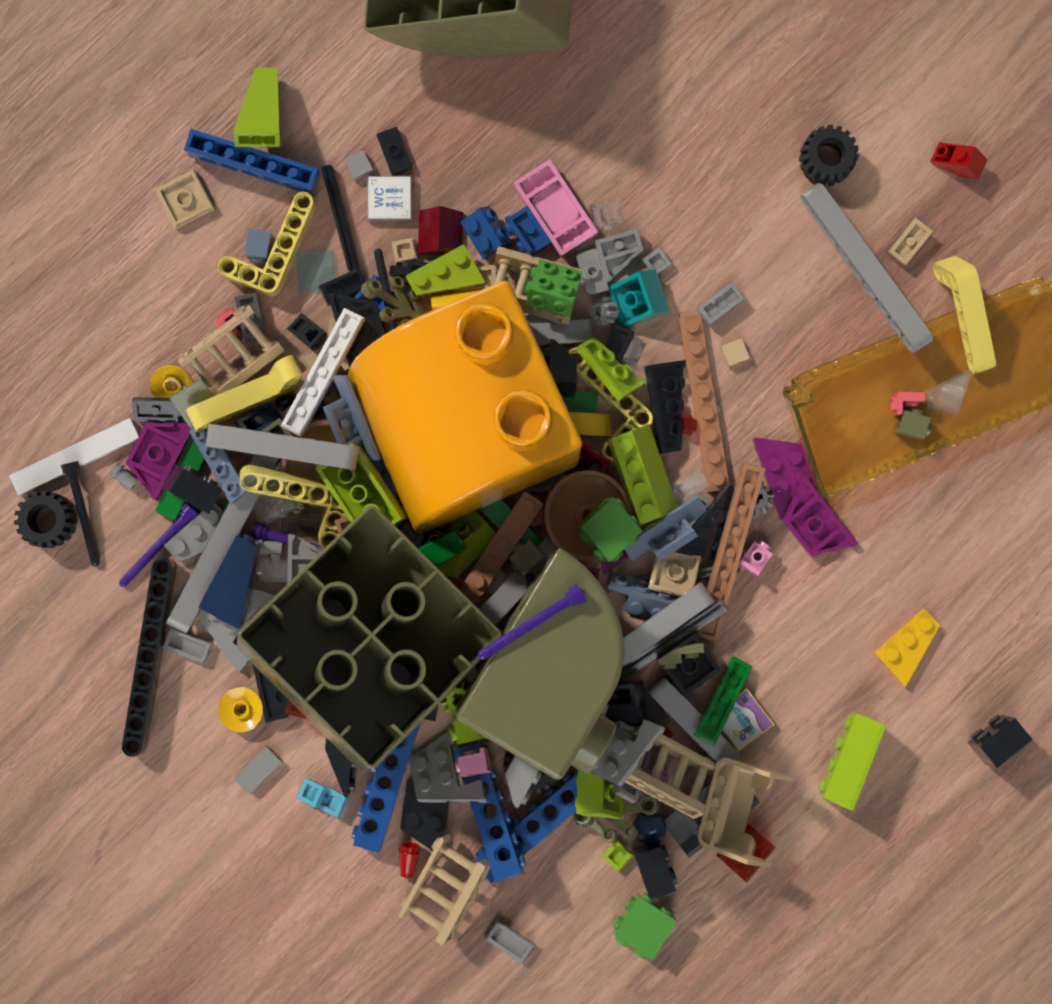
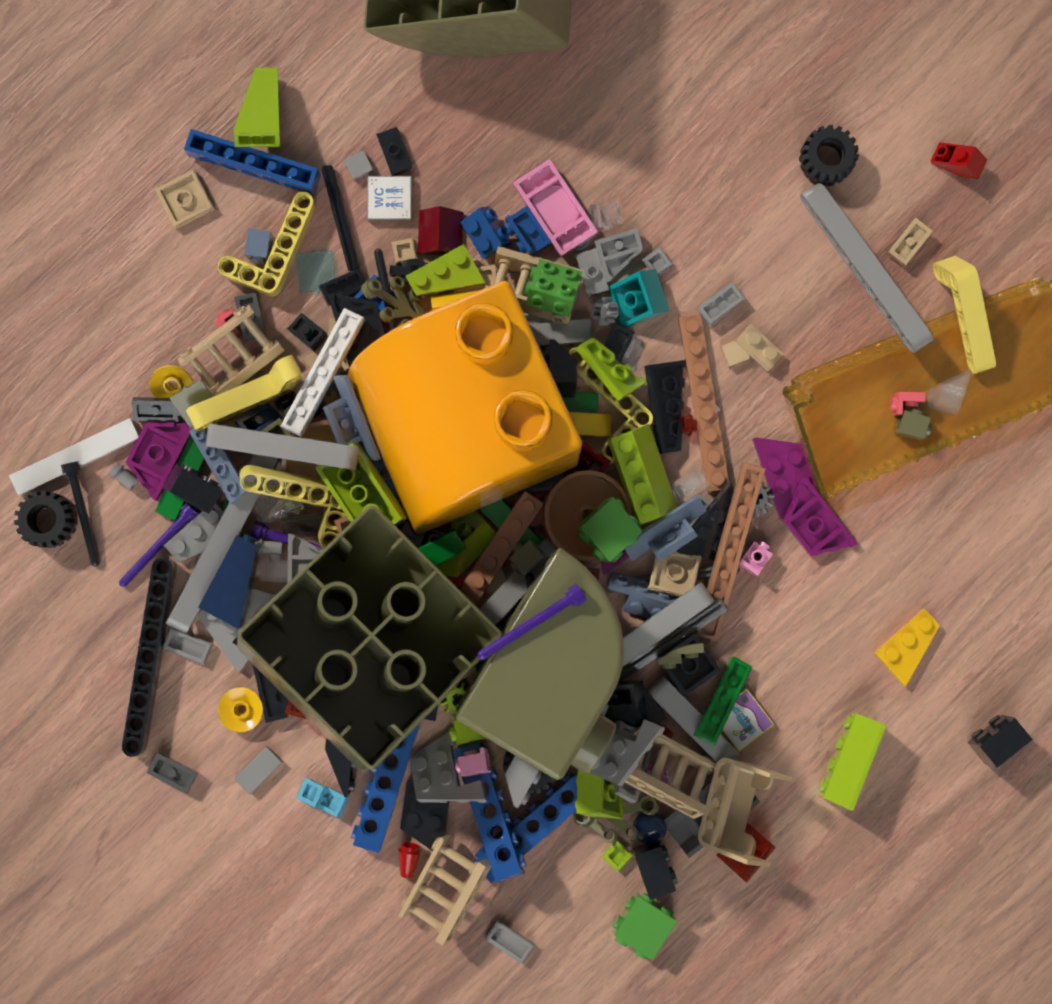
(172, 772): none -> dark grey plate
(759, 347): none -> tan plate

